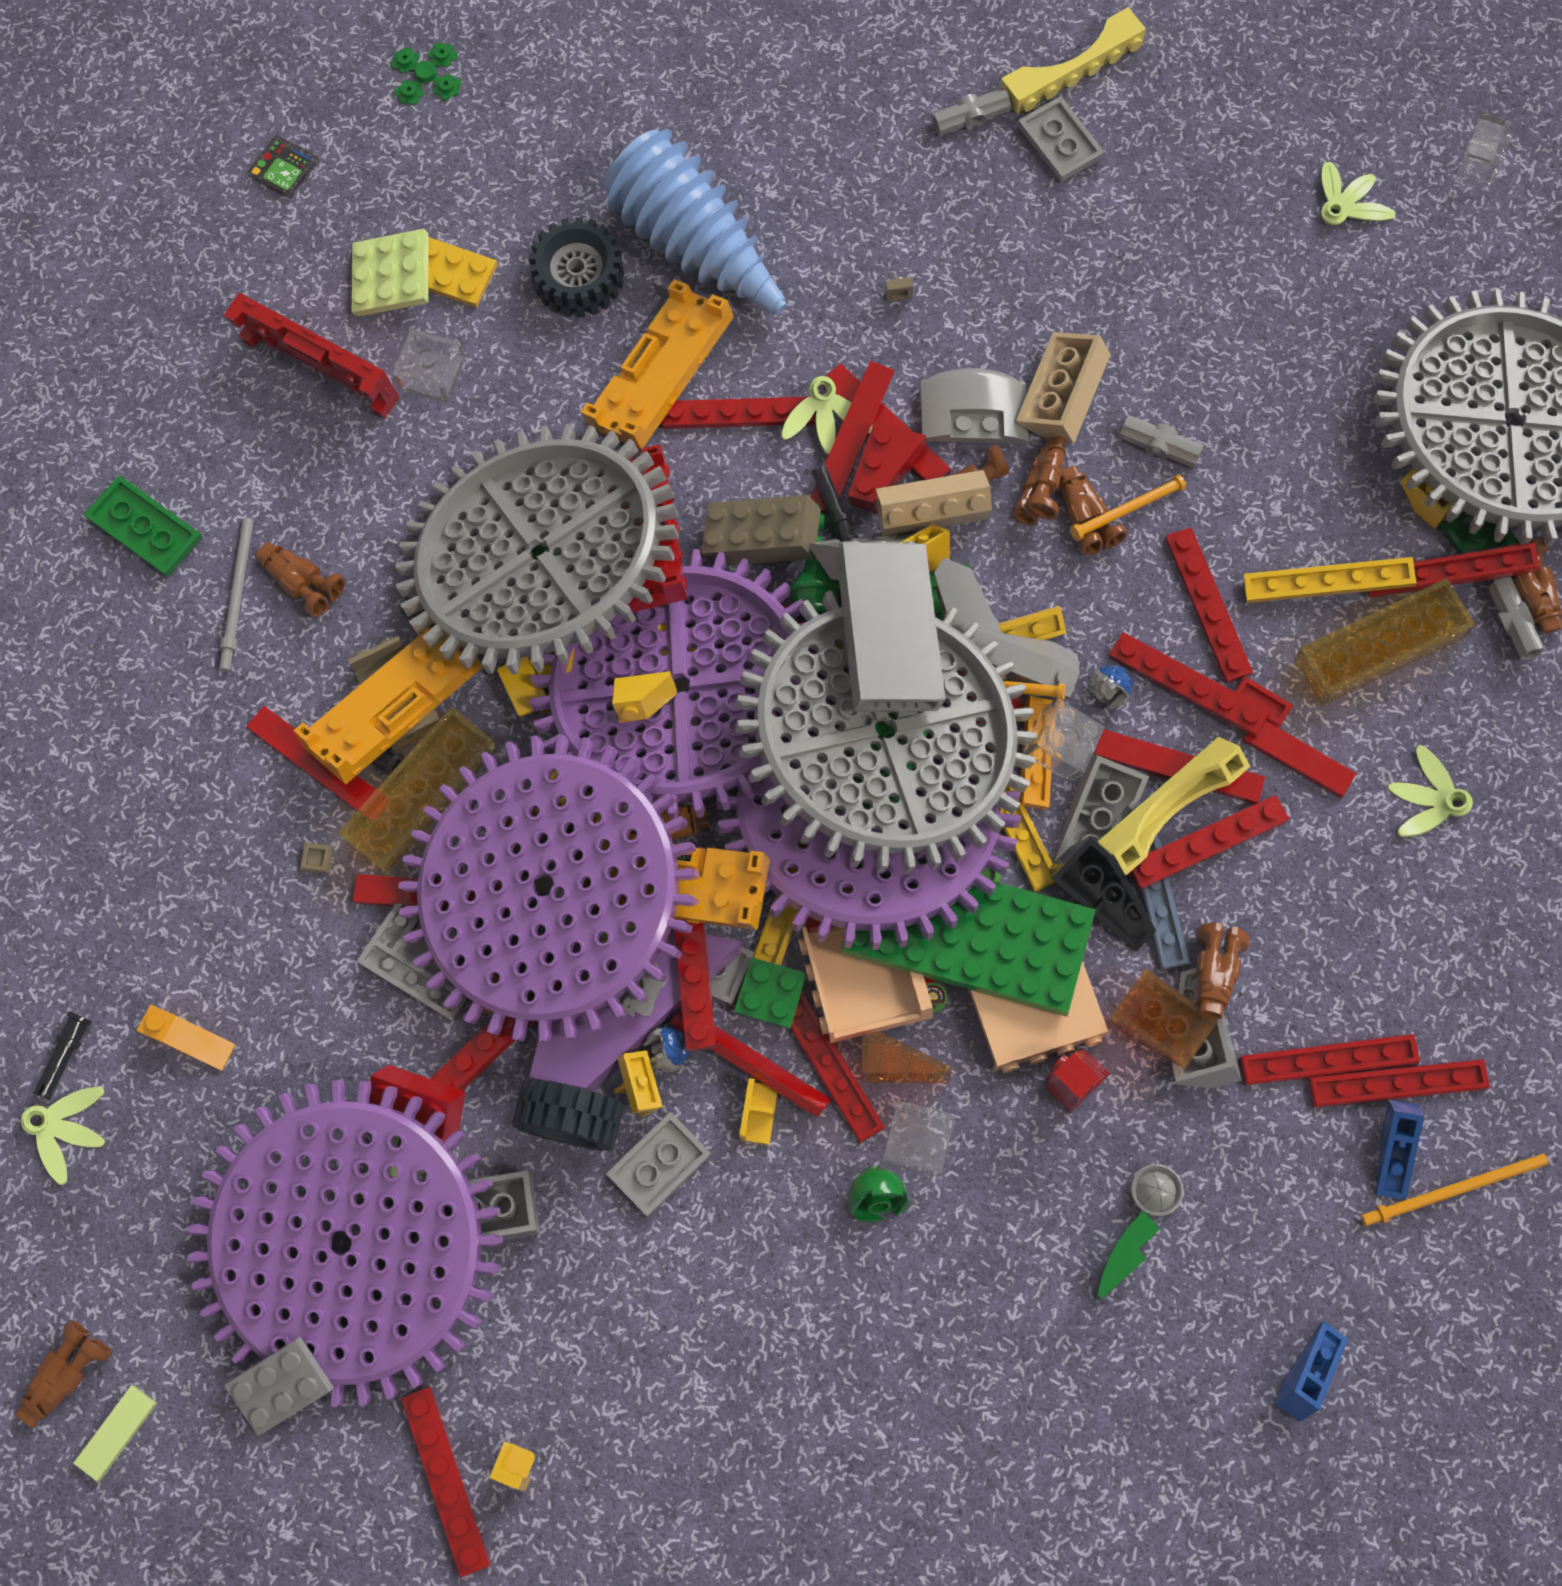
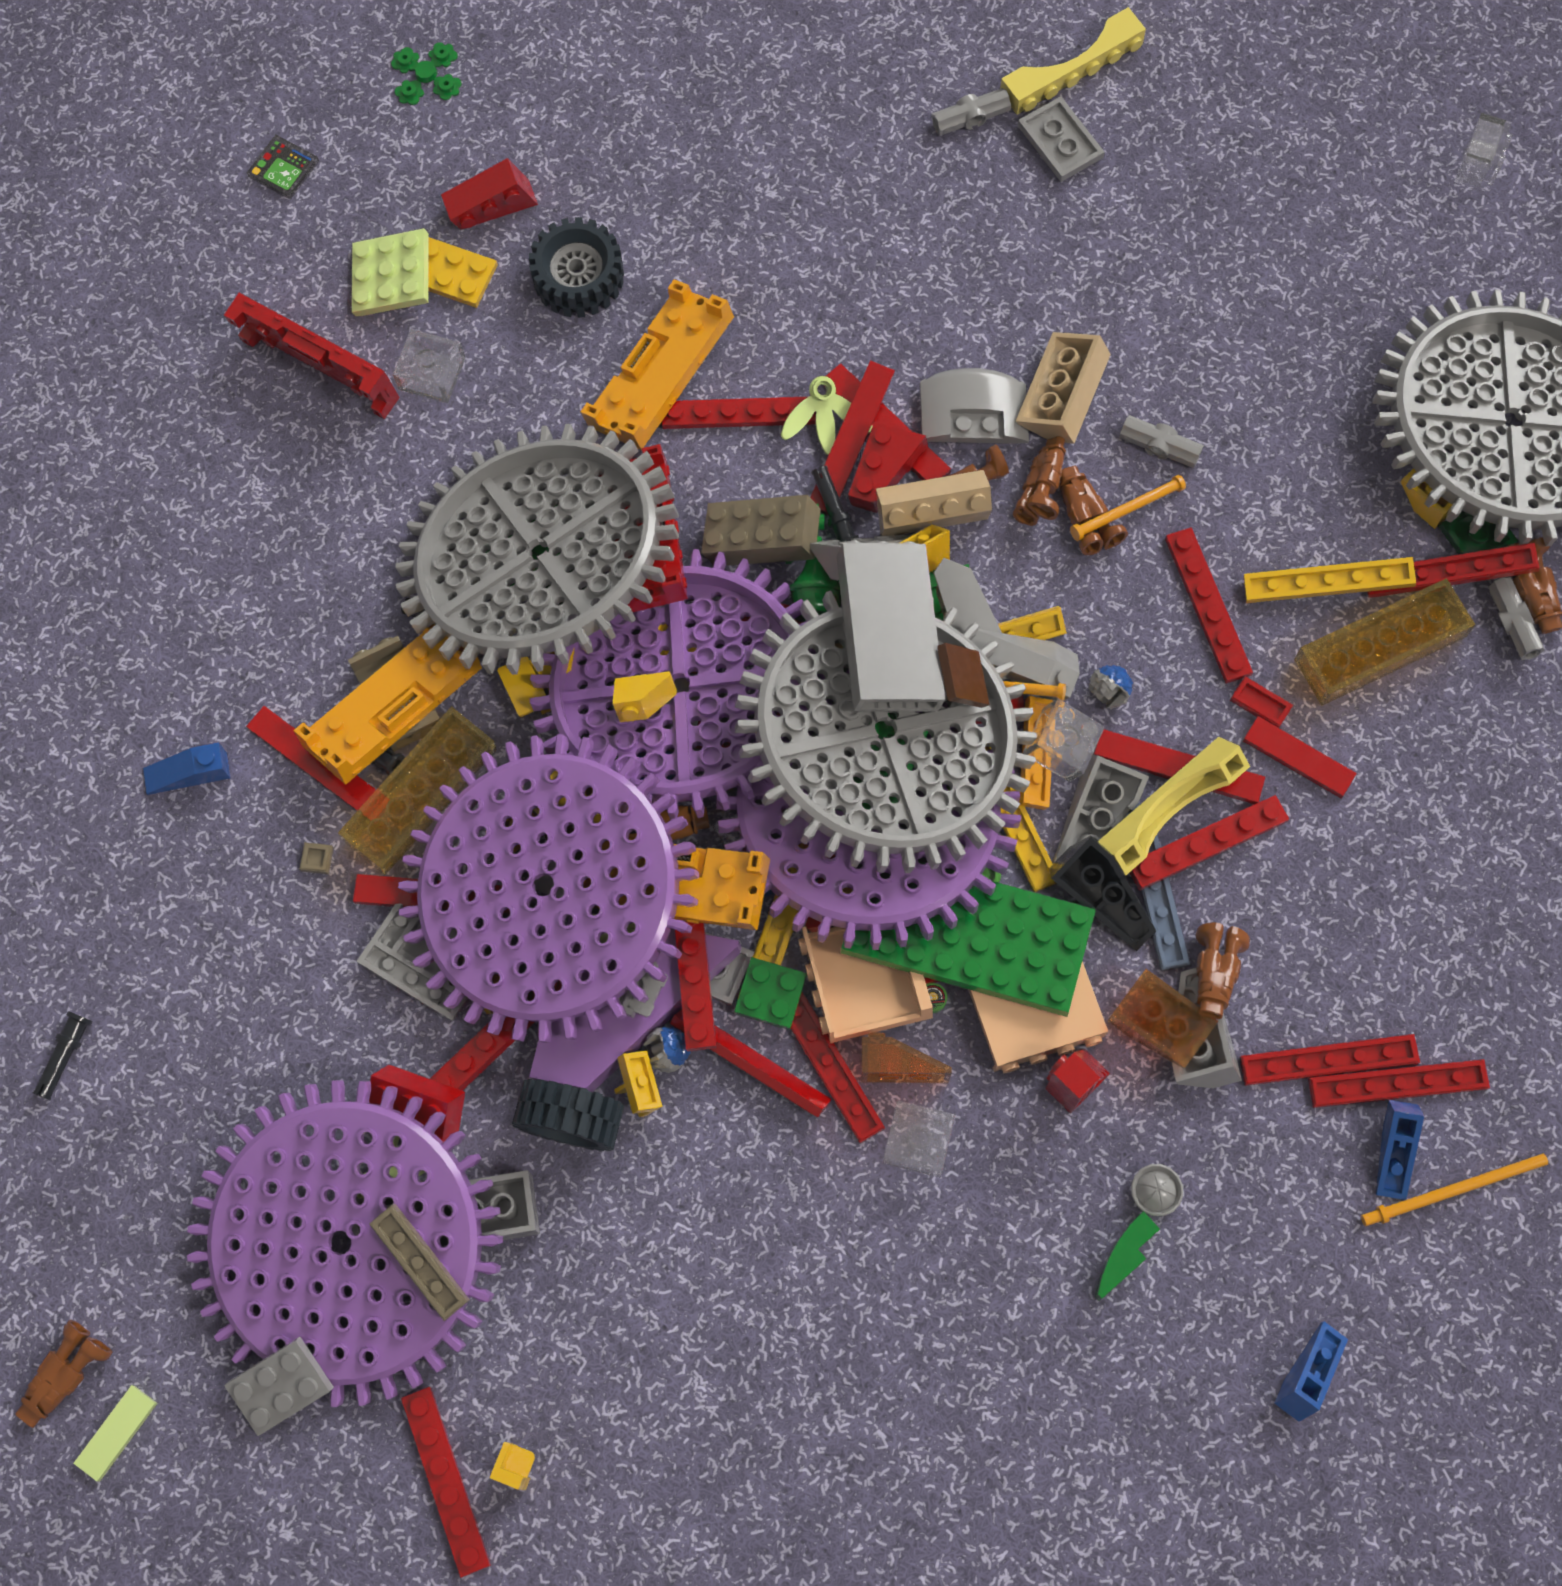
(54, 1126): yellowish green plant -> none
(143, 526): green plate -> none
(185, 1037): light orange slope -> none
(188, 769): none -> blue slope
(228, 643): light grey bar -> none
(298, 573): dark orange piece -> none
(419, 1262): none -> dark tan tile
(489, 195): none -> red wedge
(659, 1164): light grey plate -> none
(687, 217): light blue cone -> none
(758, 1113): yellow panel -> none
(876, 1193): green cylinder -> none
(899, 289): dark tan plate -> none
(963, 675): none -> reddish brown tile
(1189, 684): red plate -> none
(1346, 201): yellowish green plant -> none
(1440, 800): yellowish green plant -> none

